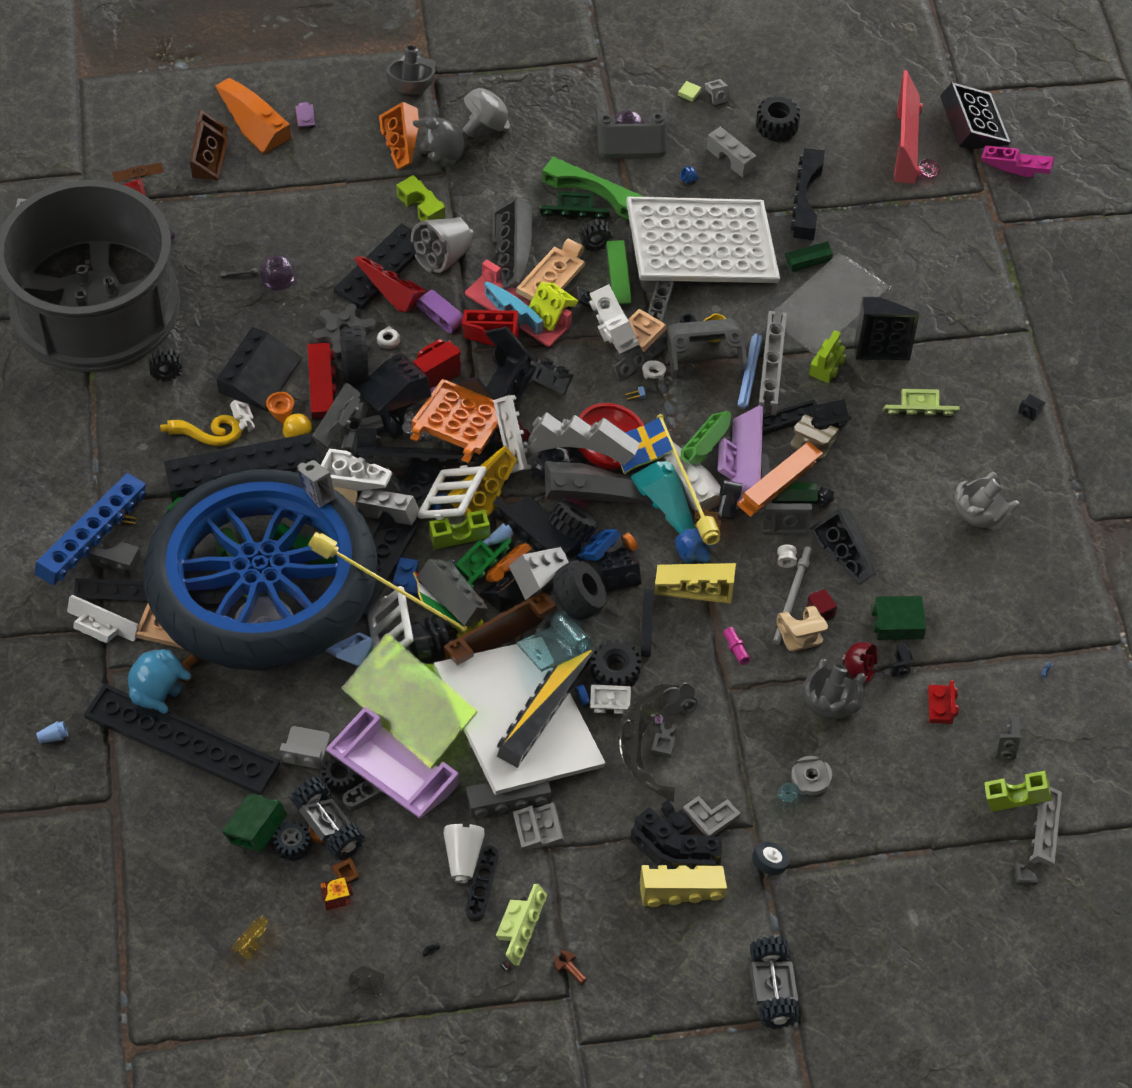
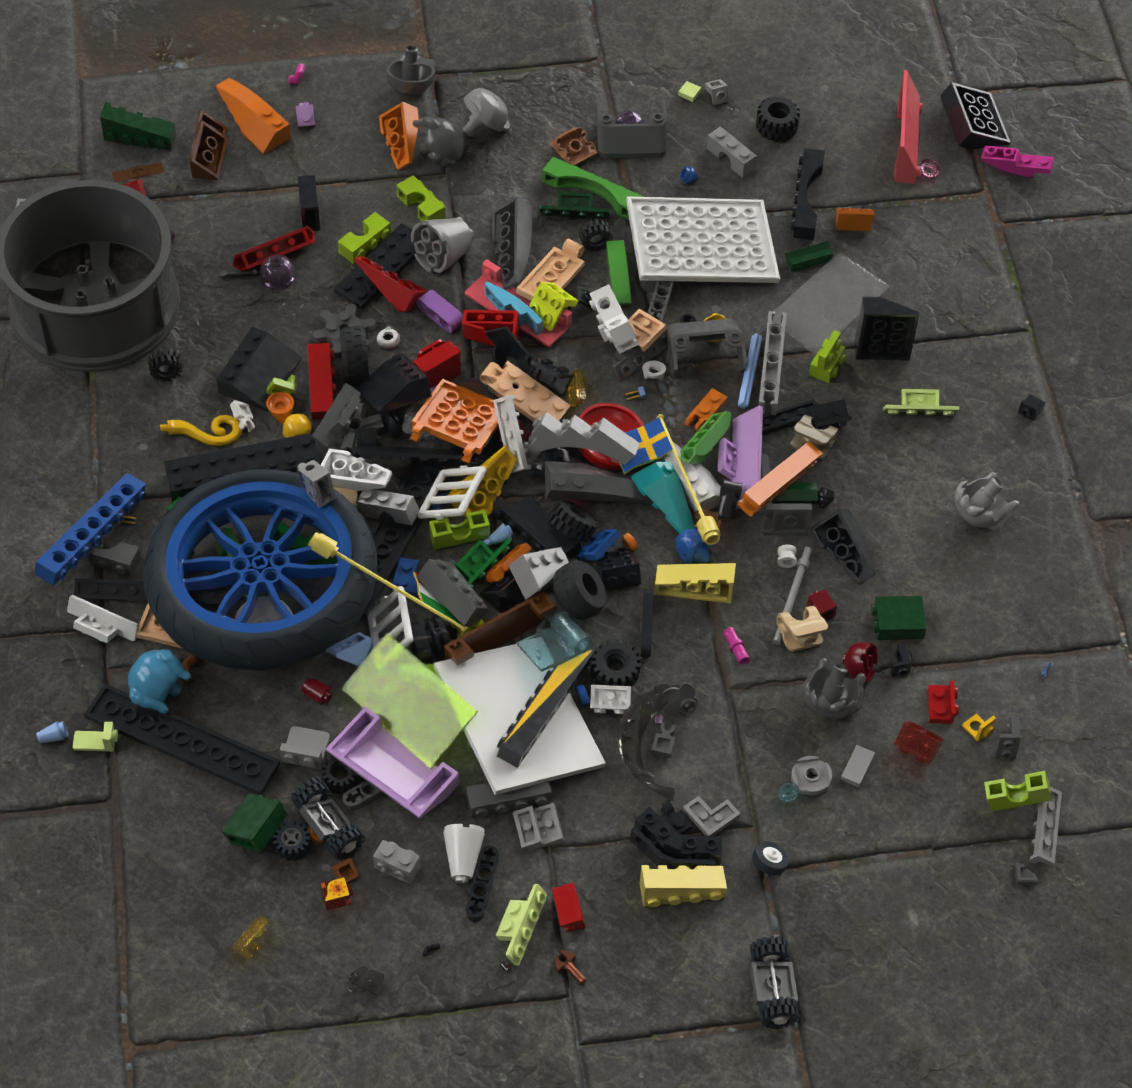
(95, 739): none -> yellowish green bracket
(136, 128): none -> dark green wedge
(280, 245): none -> red brick
(280, 385): none -> lime bracket
(298, 75): none -> dark pink arm
(309, 202): none -> black brick
(317, 691): none -> dark red brick
(375, 231): none -> lime arch
(396, 861): none -> light grey brick
(531, 397): none -> light nougat hinge
(568, 907): none -> red hinge
(574, 146): none -> nougat slope
(577, 389): none -> clear yellow plate
(709, 405): none -> orange hinge
(854, 219): none -> orange slope
(857, 766): none -> light grey tile
(918, 742): none -> clear red brick
(985, 729): none -> yellow bracket

